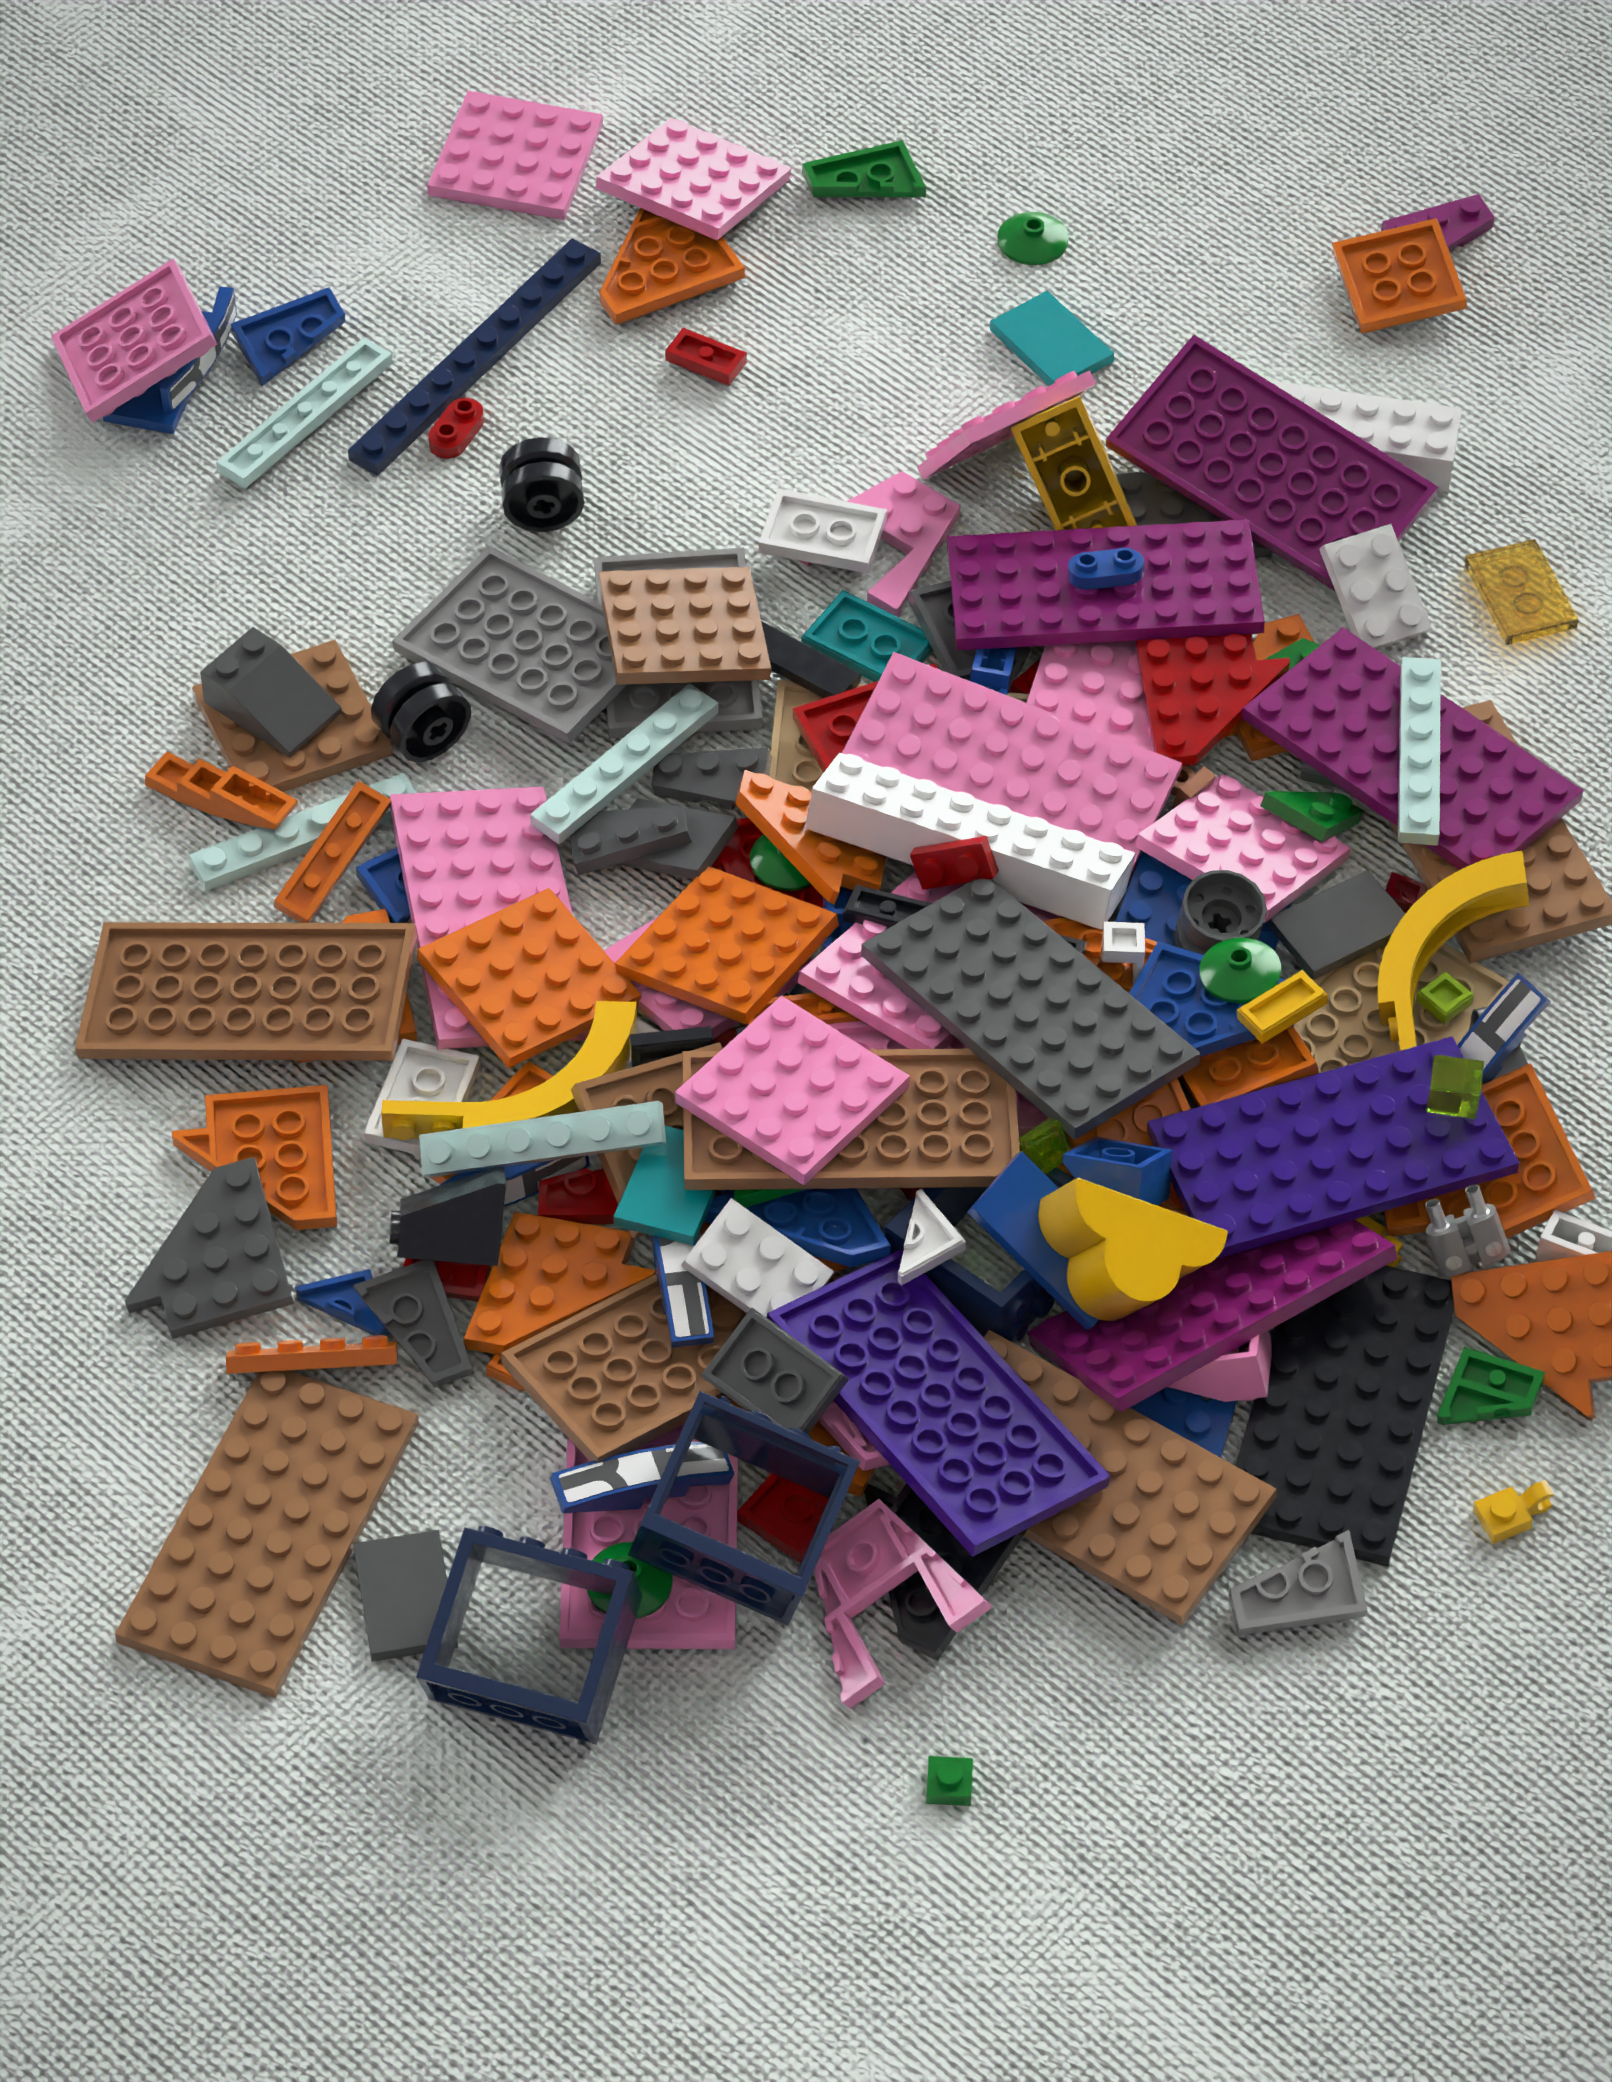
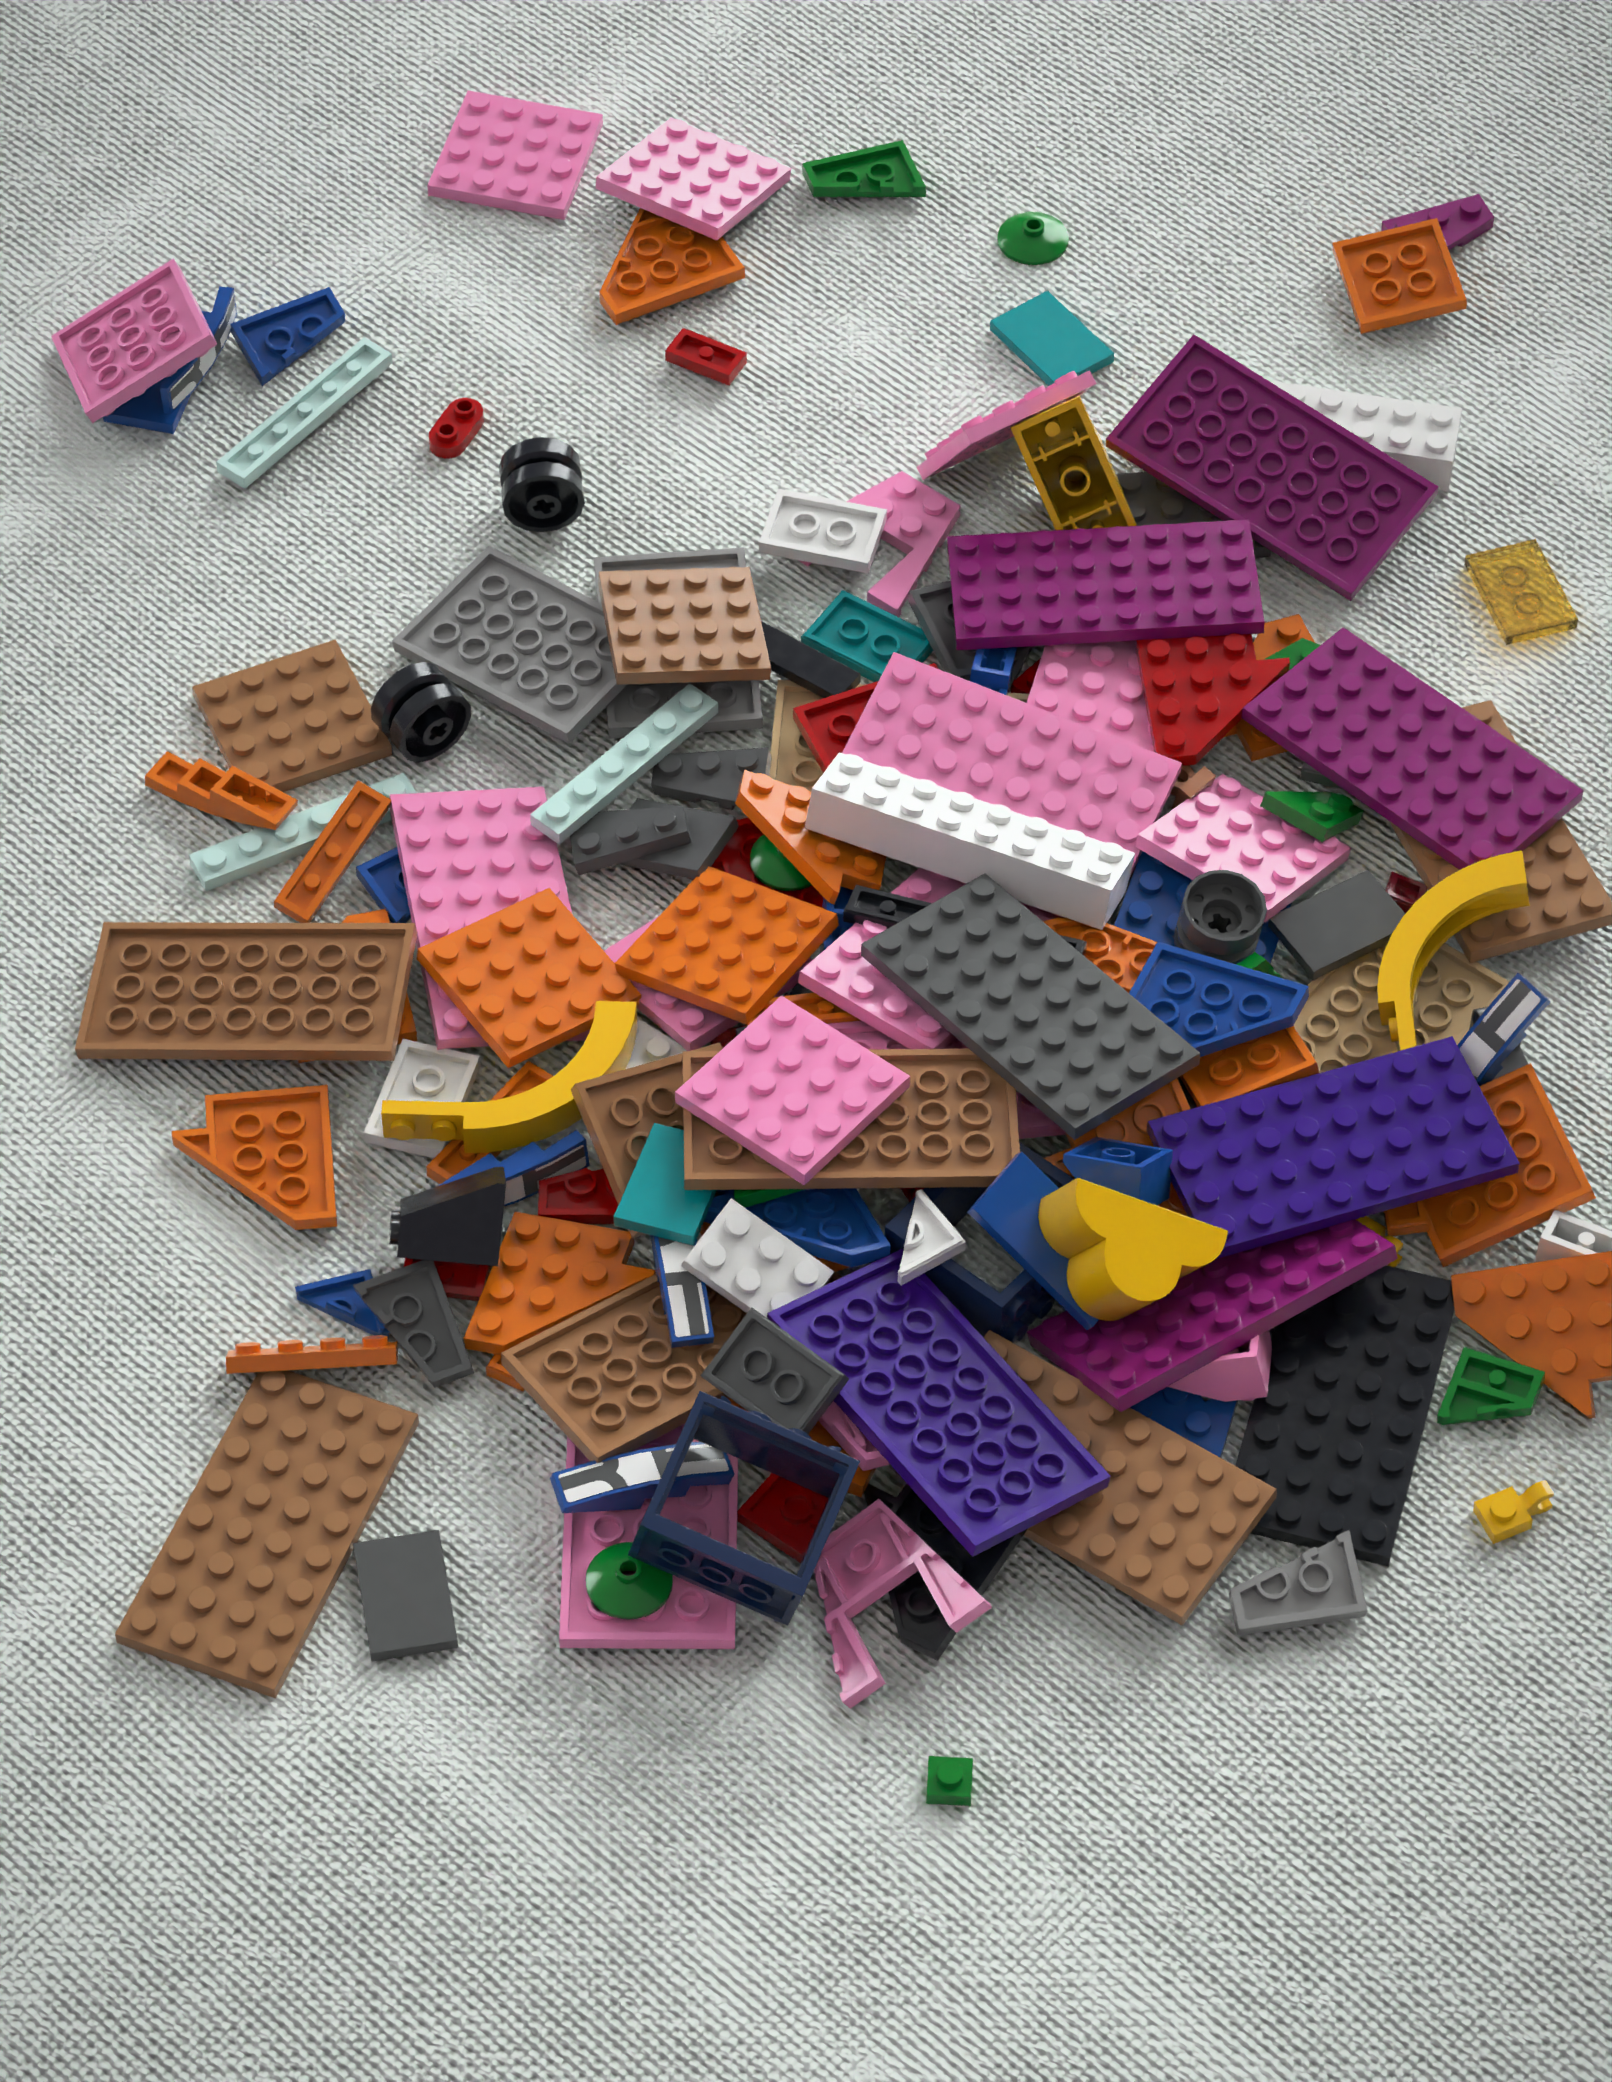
(218, 1257): dark grey wing -> none
(268, 693): dark grey slope -> none
(474, 357): dark blue plate -> none
(514, 1703): dark blue window -> none
(542, 1139): light aqua plate -> none
(663, 1044): black tile -> none
(954, 862): red plate -> none
(1045, 1145): clear neon green tile -> none
(1105, 568): blue plate -> none
(1124, 944): white panel -> none
(1239, 970): green dish -> none
(1282, 1006): yellow tile -> none
(1375, 587): white plate -> none
(1419, 751): light aqua plate -> none
(1445, 997): lime tile -> none
(1455, 1086): clear neon green panel -> none
(1467, 1238): light grey piece -> none

